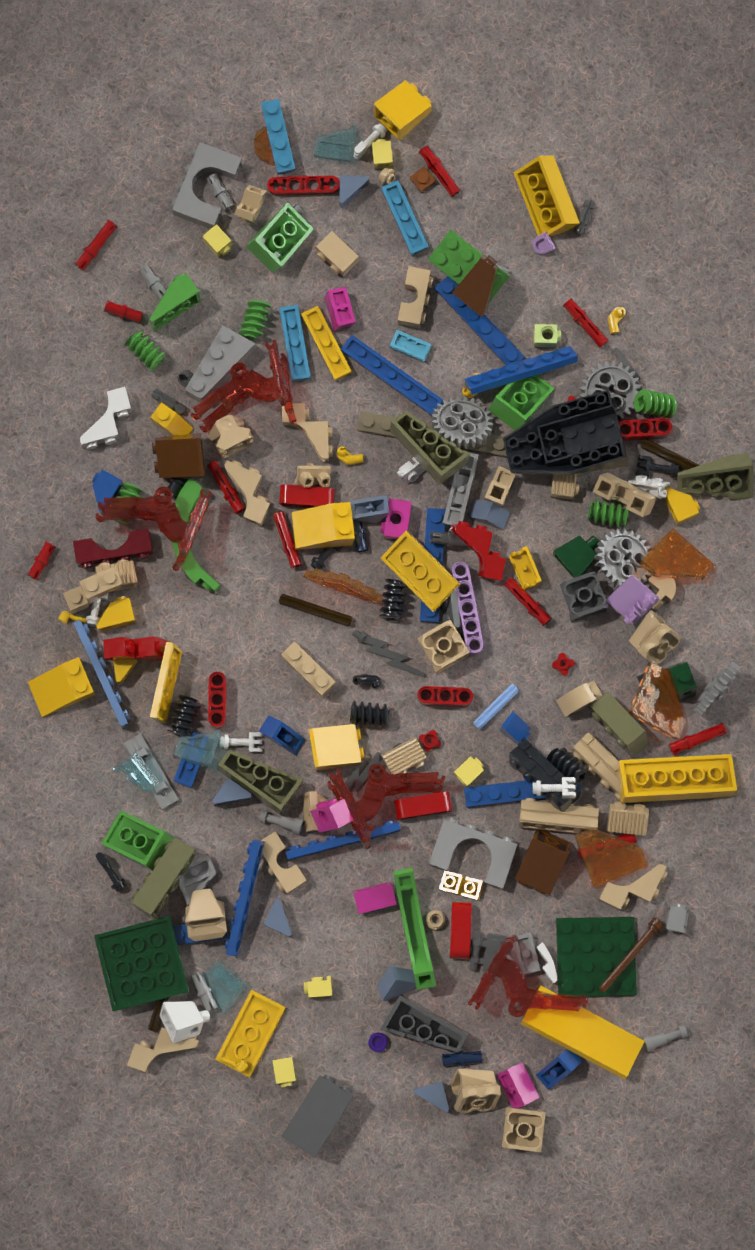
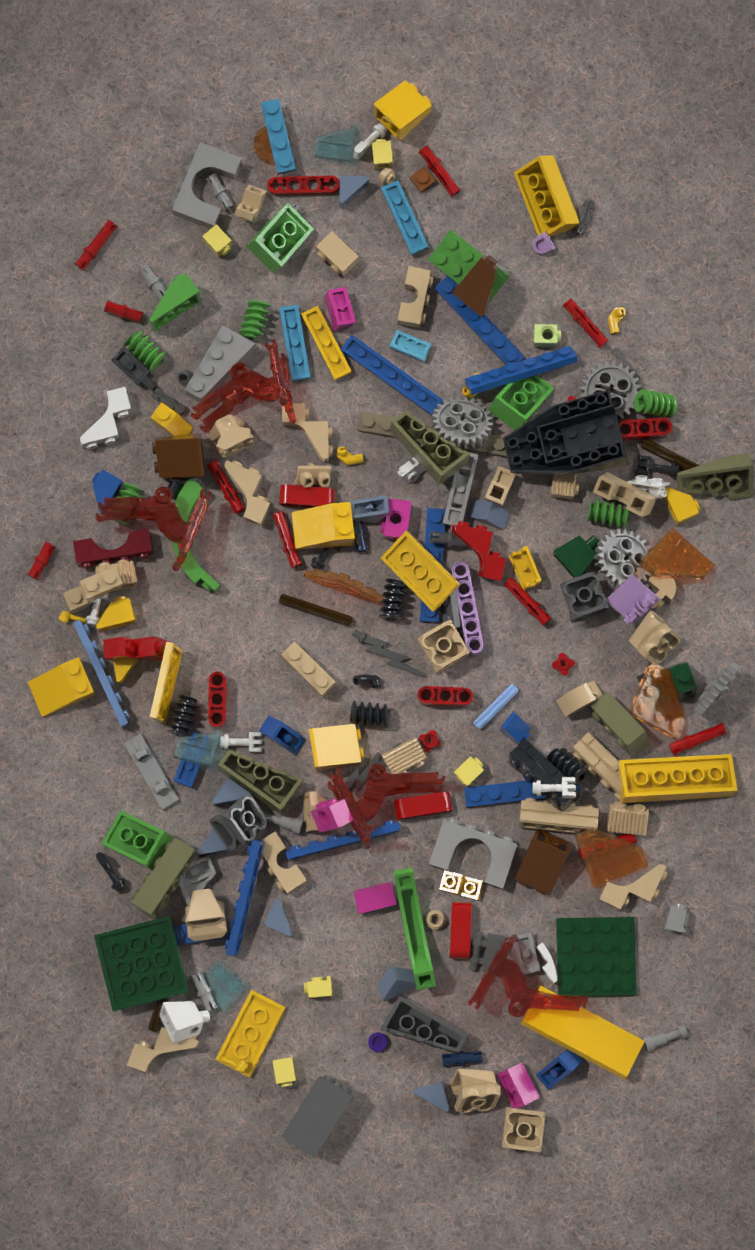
(134, 369): none -> black hinge
(137, 772): clear light blue wing -> none
(212, 845): none -> sand blue slope
(239, 822): none -> dark grey piece
(655, 927): reddish brown piece -> none

